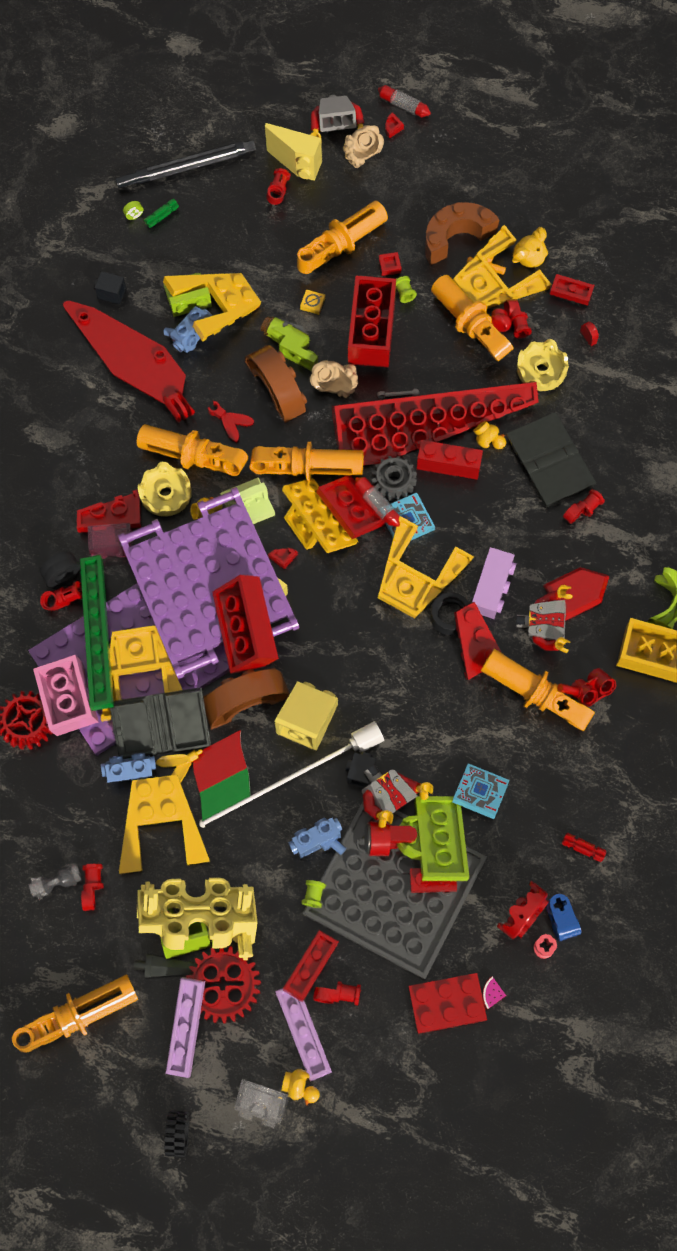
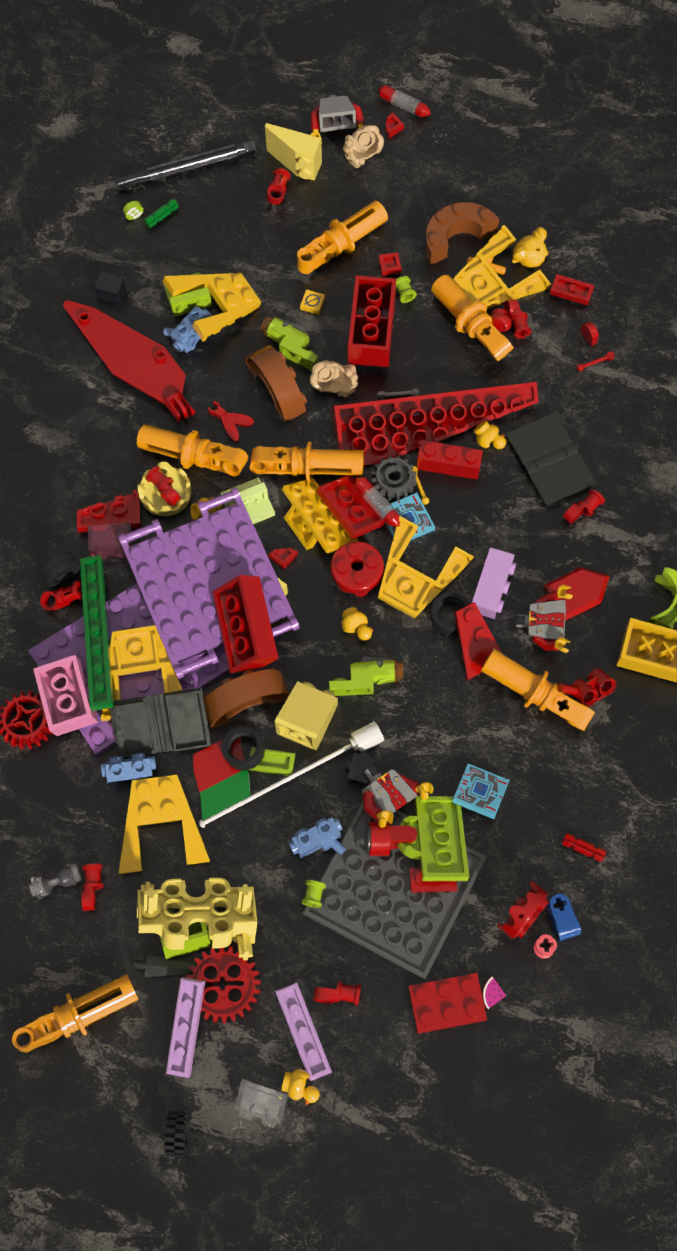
(164, 485): none -> red connector
(180, 761): yellow piece -> none
(233, 735): none -> black tyre
(275, 762): none -> lime tile
(310, 966): red tile -> none
(356, 621): none -> yellow animal
(357, 581): none -> red plate
(365, 673): none -> lime plate
(425, 500): none -> yellow hinge
(545, 354): light yellow plate -> none
(610, 356): none -> red hinge

